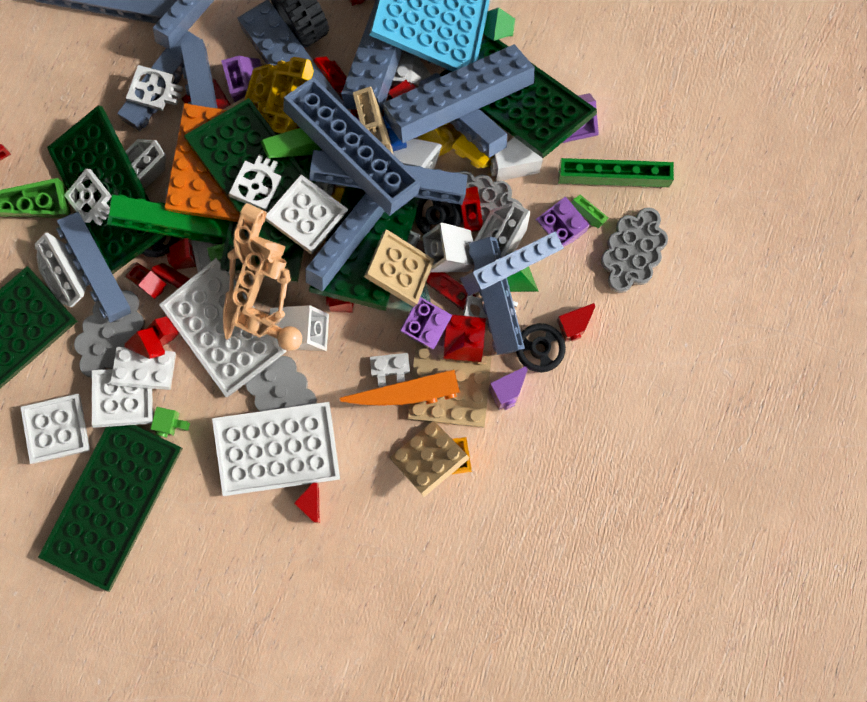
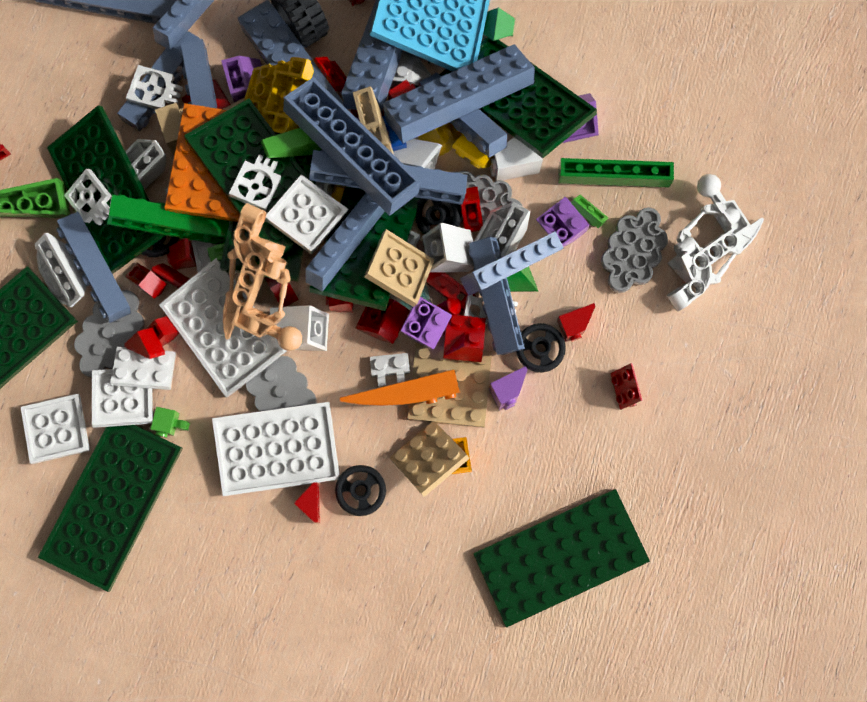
(170, 120): none -> tan brick
(275, 287): none -> red slope
(364, 507): none -> black wheel
(383, 324): none -> red slope
(451, 306): none -> red plate
(561, 558): none -> dark green plate
(626, 386): none -> red hinge
(737, 233): none -> white piece

